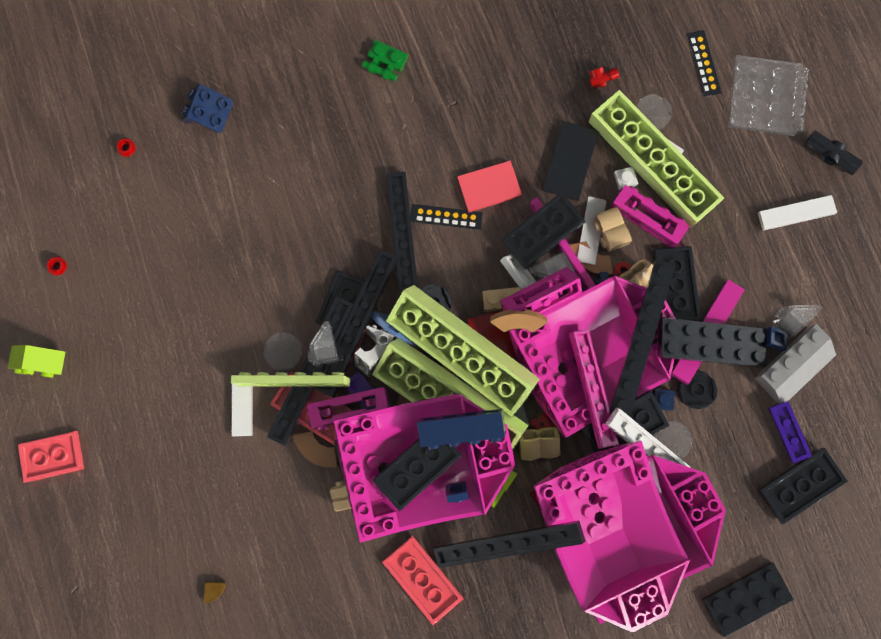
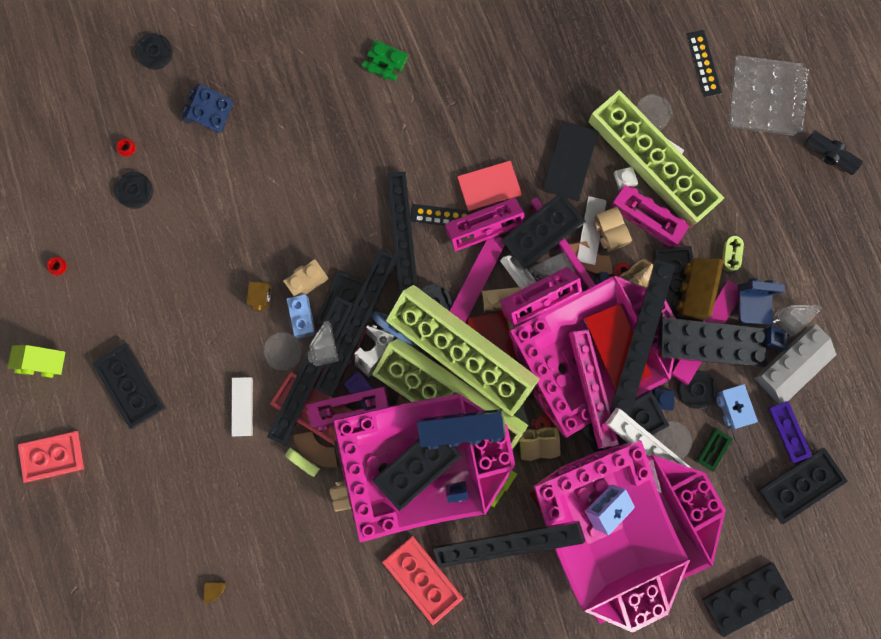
(128, 386): none -> black plate
(133, 190): none -> black tile
(154, 51): none -> black tile
(259, 296): none -> pearl gold brick
(299, 379): yellowish green plate -> none
(301, 316): none -> light blue brick
(302, 462): none -> yellowish green beam
(306, 279): none -> tan brick
(477, 278): none -> dark pink tile
(485, 224): none -> dark pink brick
(512, 319): medium nougat tile -> none
(599, 76): red plate -> none
(609, 509): none -> brick
(612, 338): none -> red tile
(699, 289): none -> pearl gold slope
(699, 459): none -> dark green tile
(736, 254): none -> yellowish green beam
(739, 417): none -> light blue brick
(756, 301): none -> dark blue bracket
(797, 212): white tile -> none

